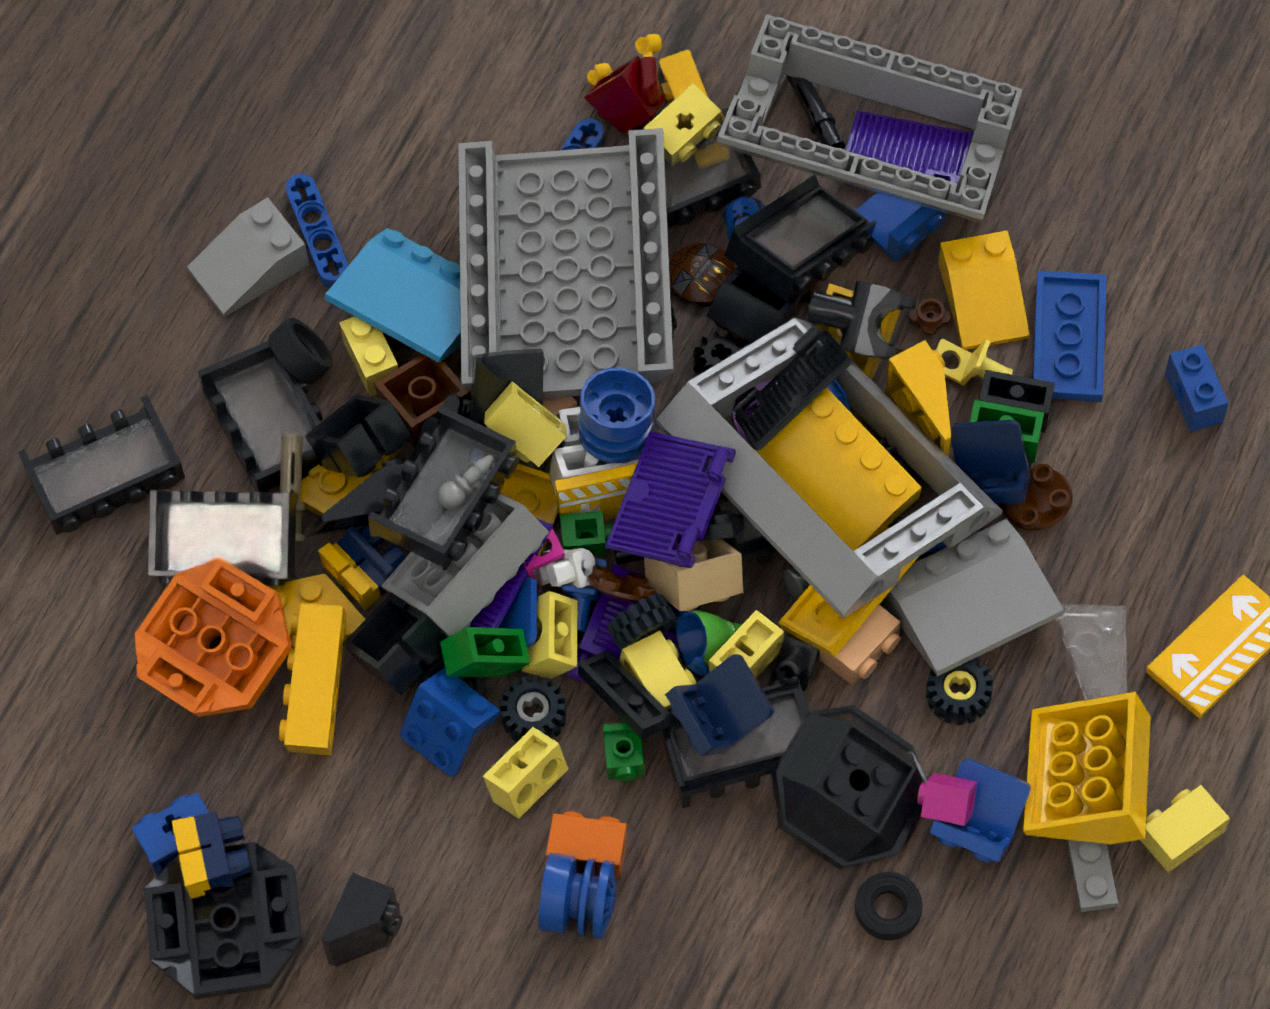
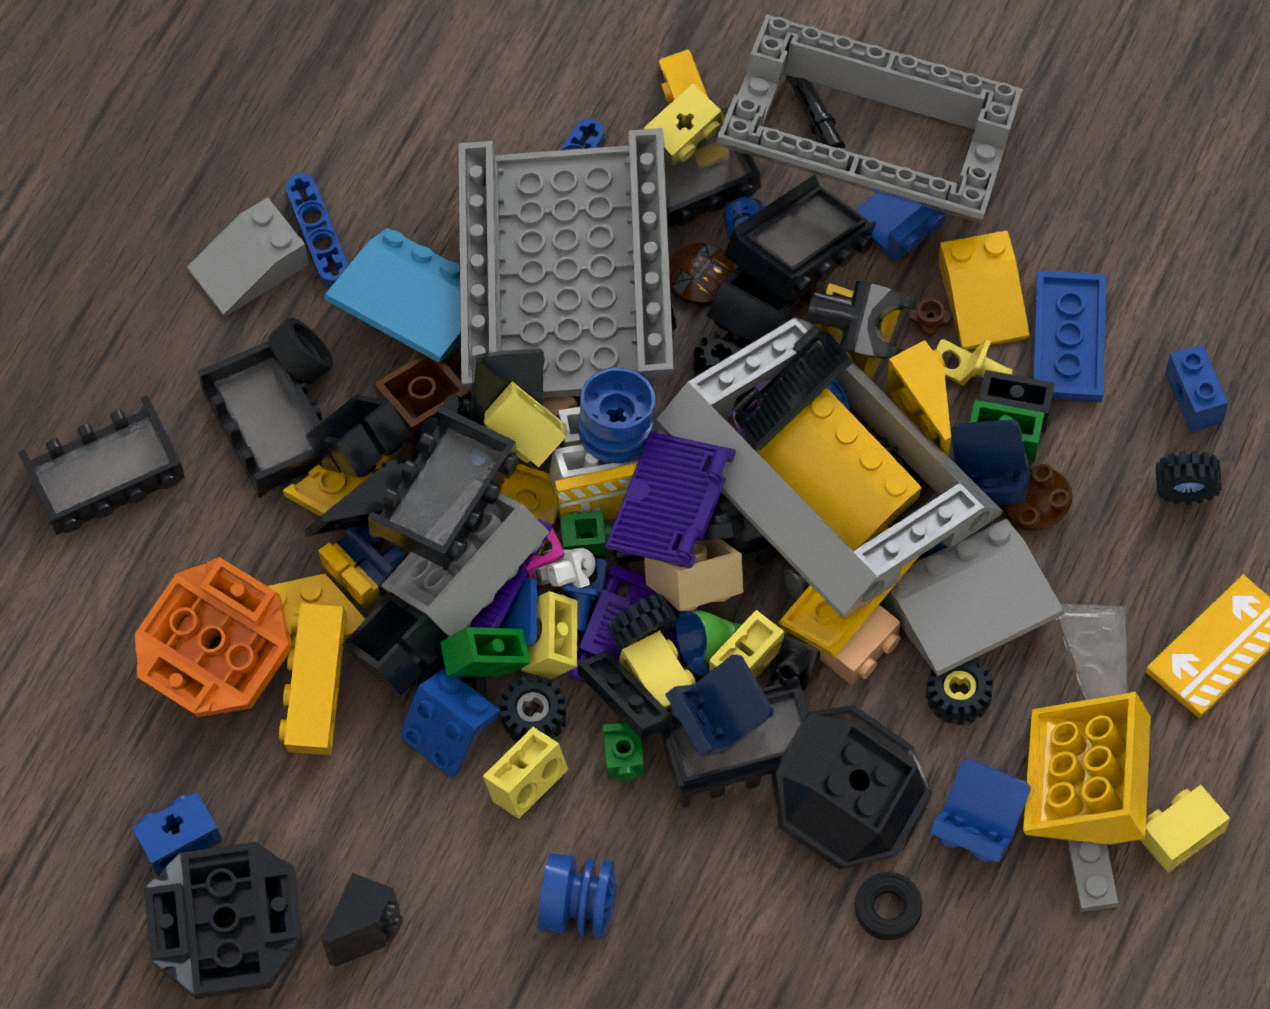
(204, 852): dark blue hips -> none
(241, 527): clear window -> none
(291, 474): dark tan pin -> none
(368, 351): light yellow brick -> none
(454, 493): light grey bar -> none
(588, 839): orange brick -> none
(620, 588): reddish brown dish -> none
(630, 92): dark red torso -> none
(910, 144): dark purple window -> none
(947, 798): dark pink brick -> none
(1188, 477): none -> black bush

